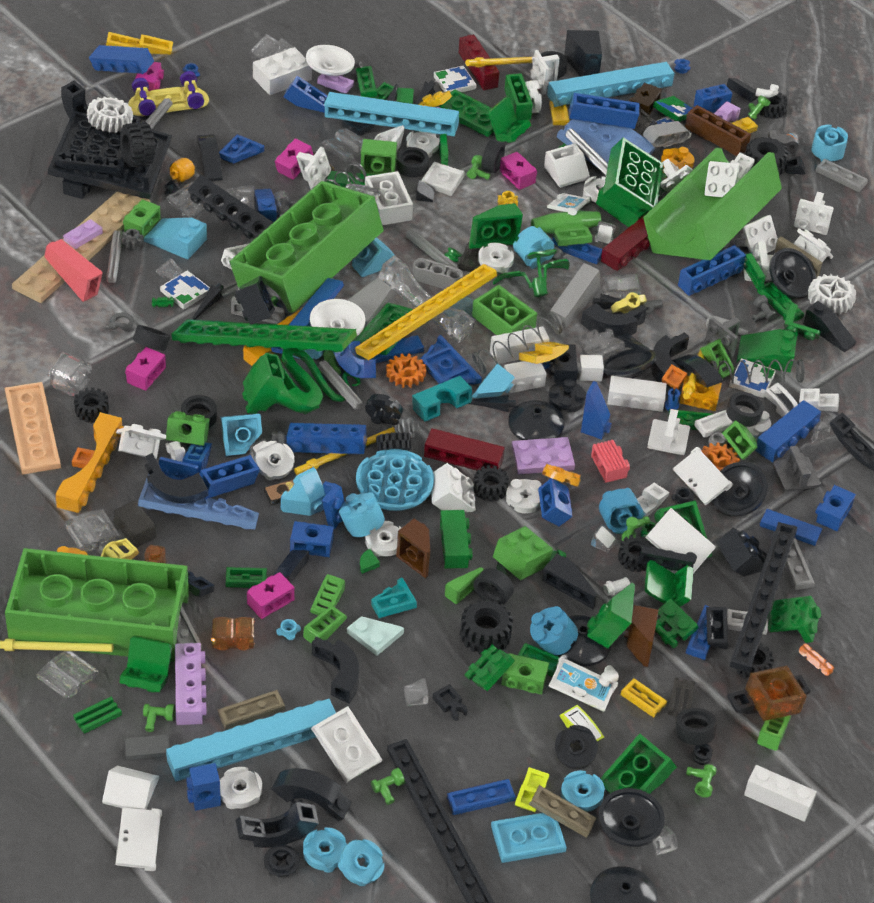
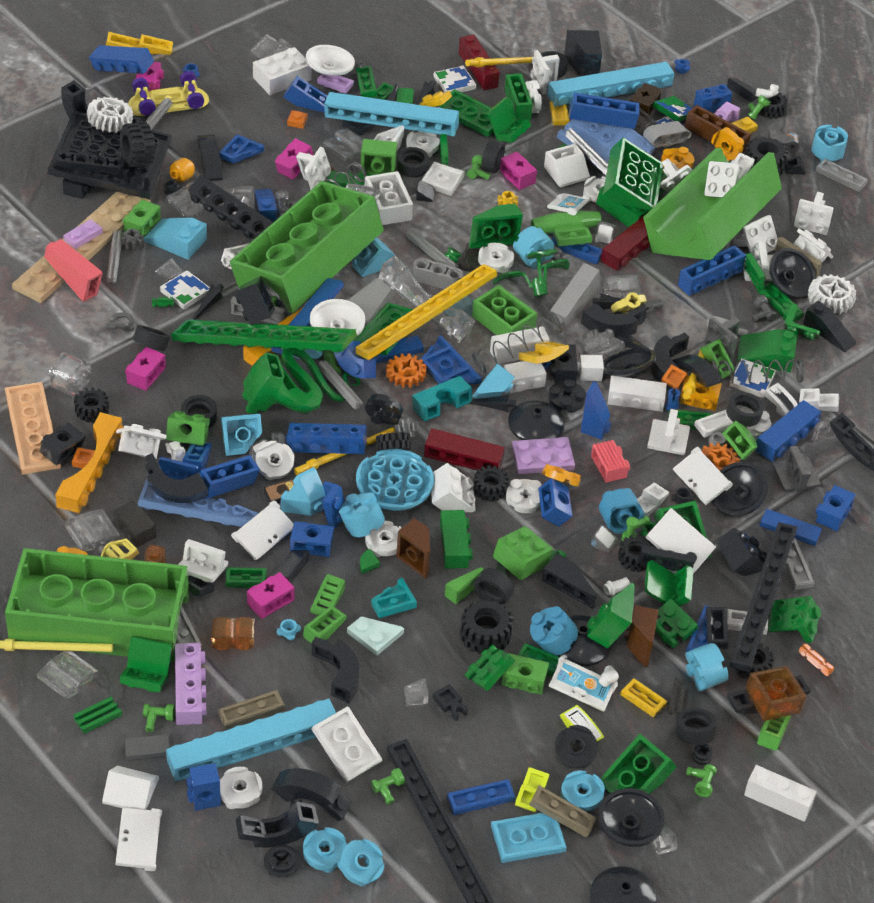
(61, 443): none -> black brick
(203, 561): none -> white bracket
(258, 533): none -> white door
(297, 119): none -> orange plate
(706, 666): none -> medium azure brick
(727, 136): none -> light orange plate

